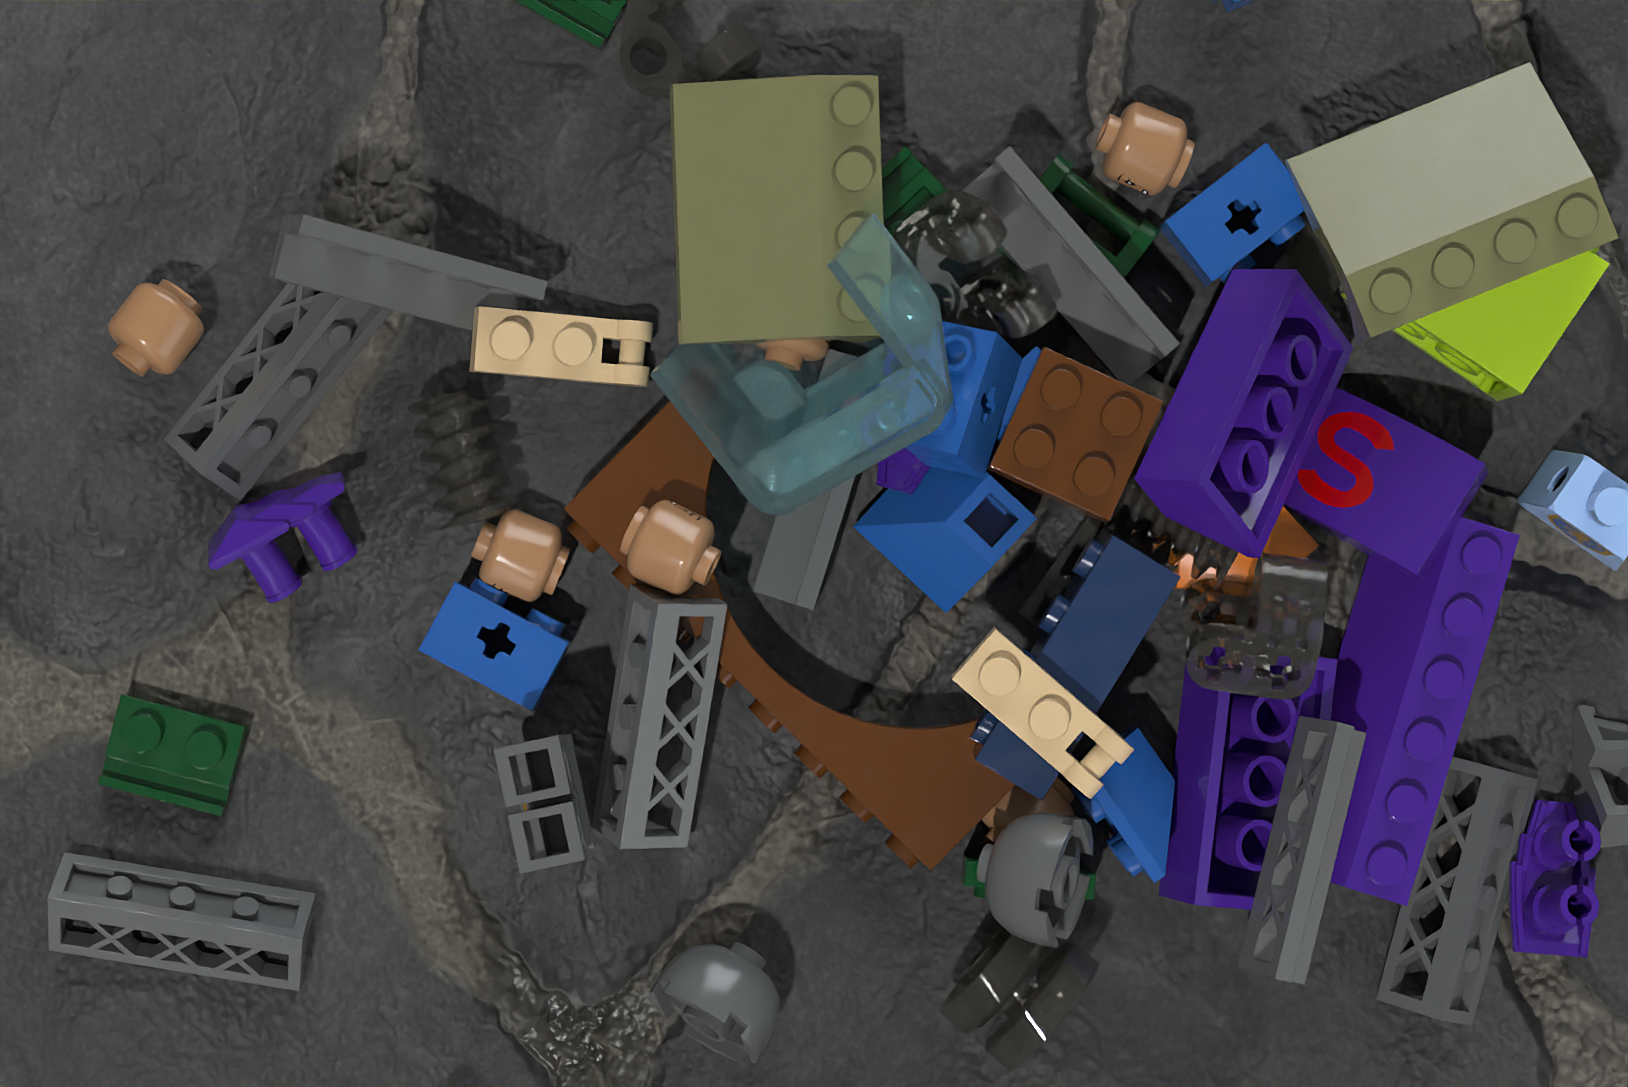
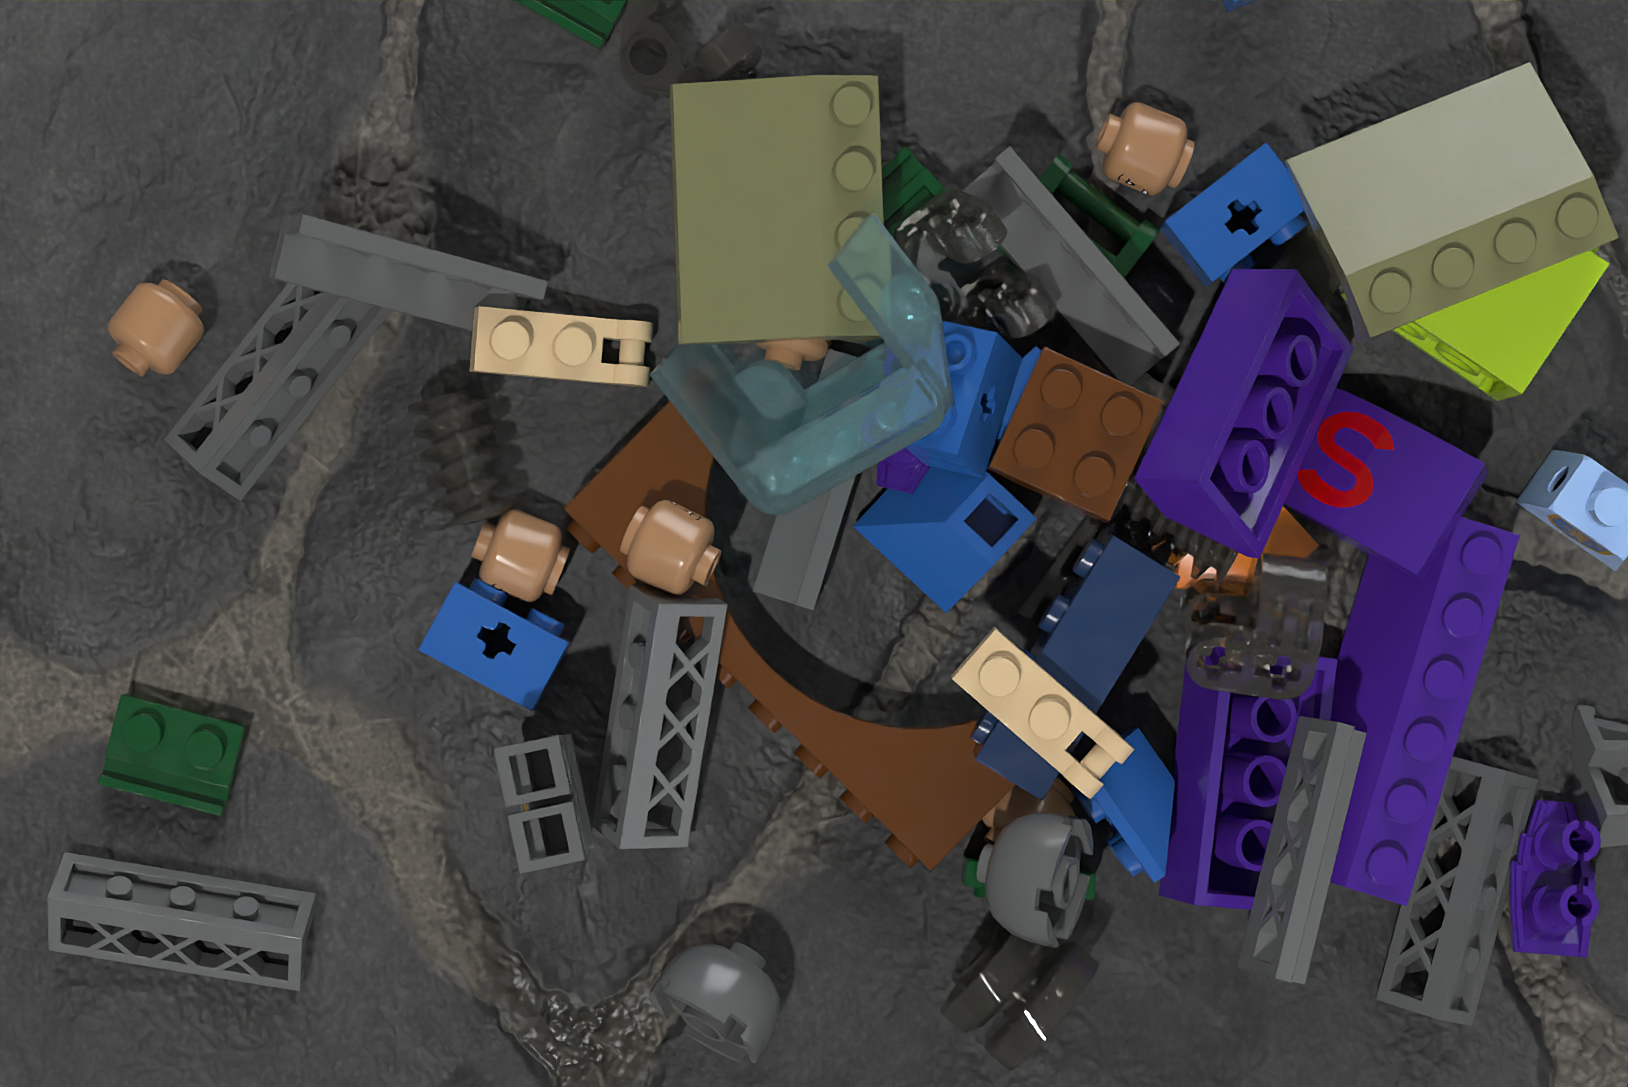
(252, 530): dark purple connector -> none

